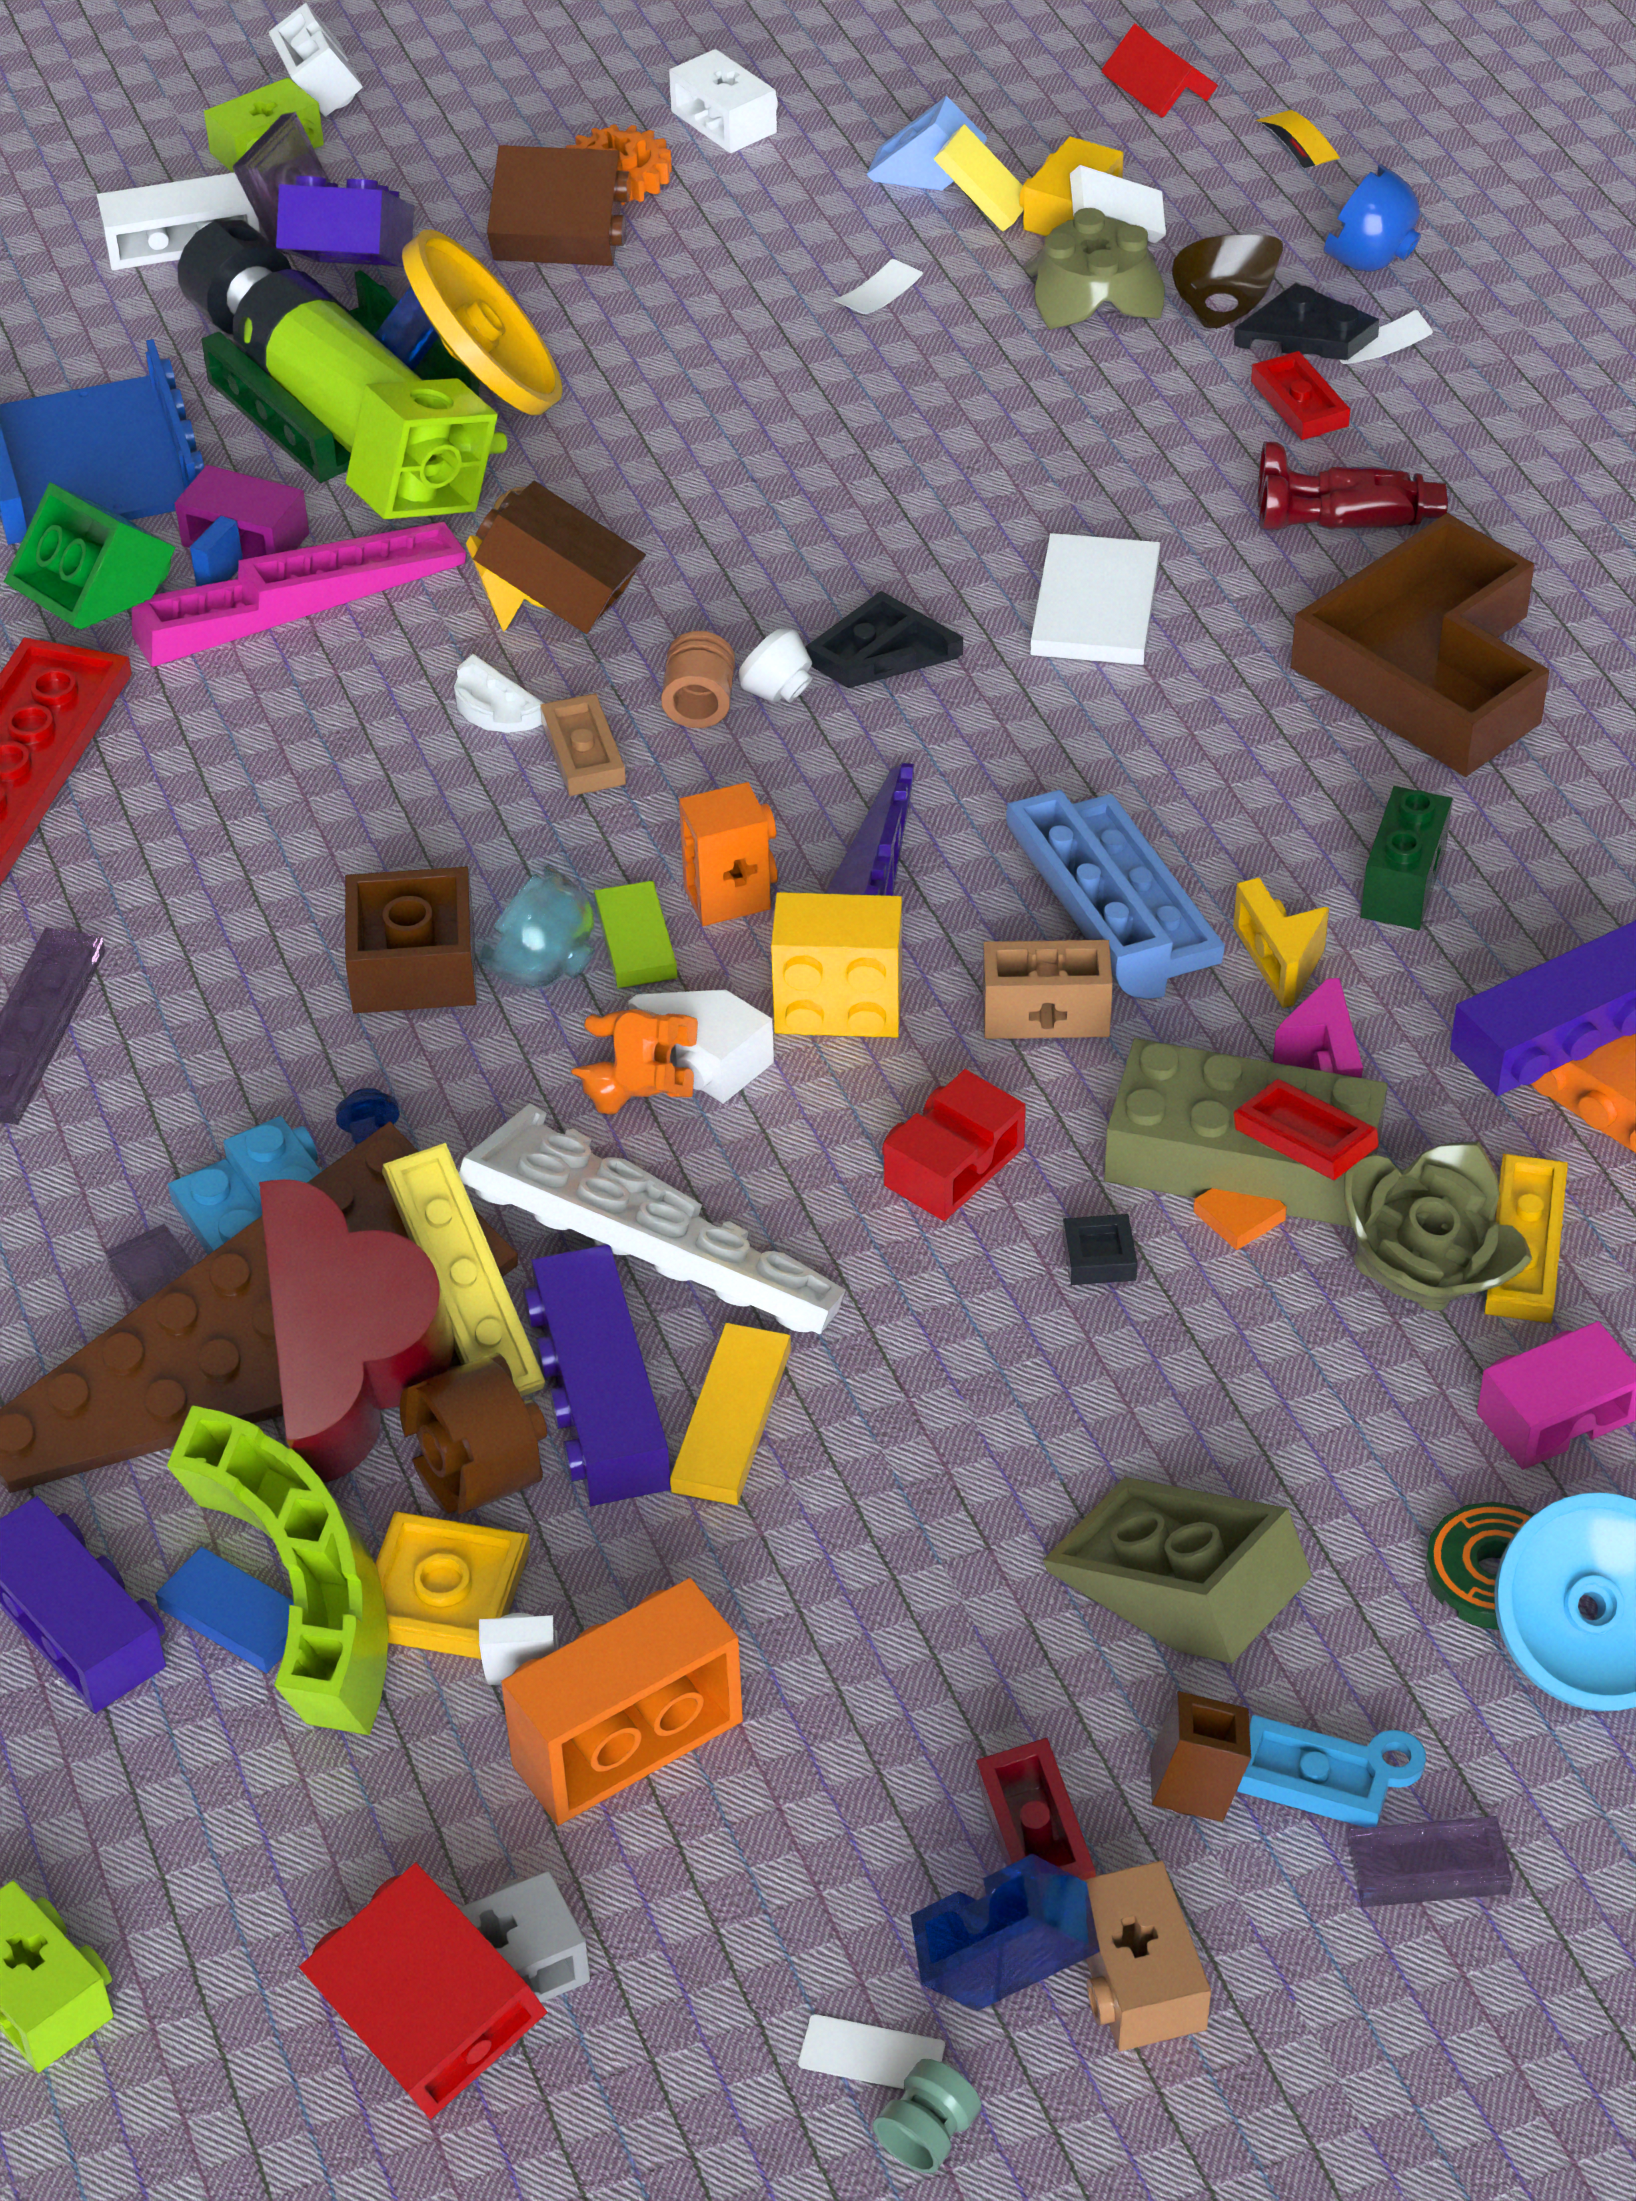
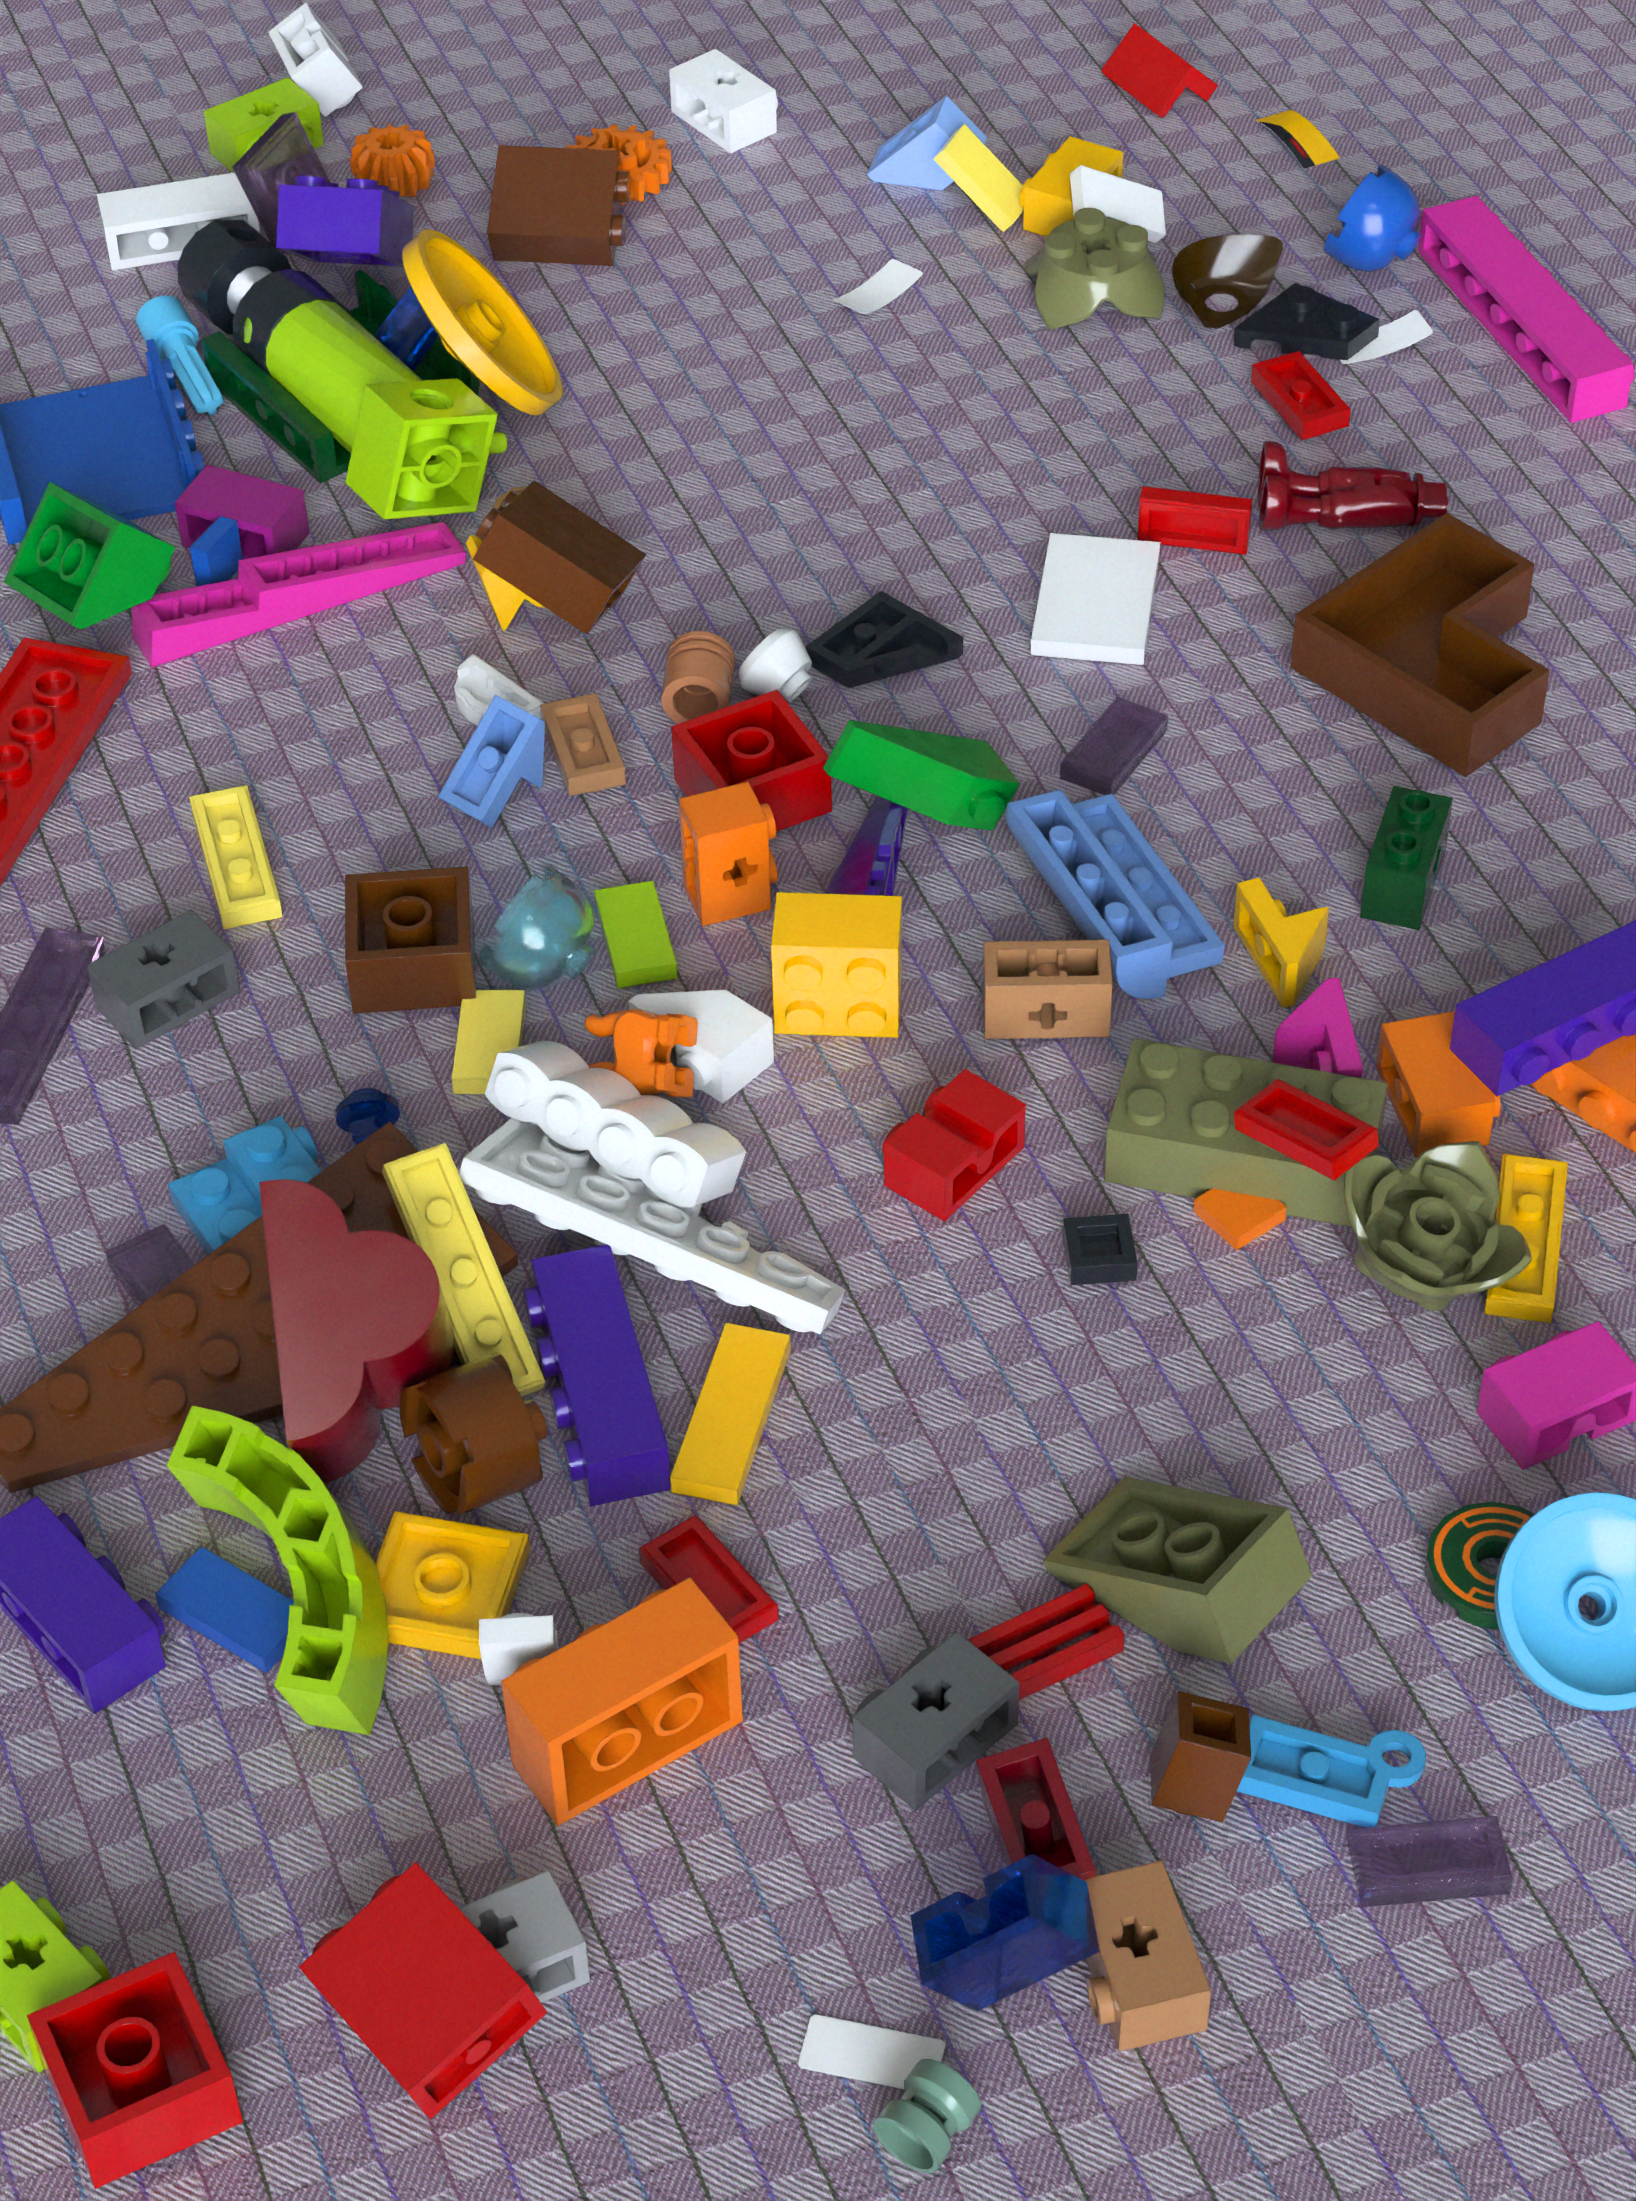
(135, 2069): none -> red brick
(163, 979): none -> dark grey brick
(177, 339): none -> medium azure piece
(235, 857): none -> light yellow tile
(394, 159): none -> orange gear
(486, 1027): none -> light yellow tile
(500, 752): none -> medium blue slope
(618, 1126): none -> white brick
(697, 1553): none -> red tile
(760, 745): none -> red brick
(927, 772): none -> green slope
(935, 1719): none -> dark grey brick
(1042, 1630): none -> red tile
(1113, 747): none -> clear purple tile
(1195, 520): none -> red tile
(1431, 1087): none -> orange brick
(1525, 309): none -> dark pink brick

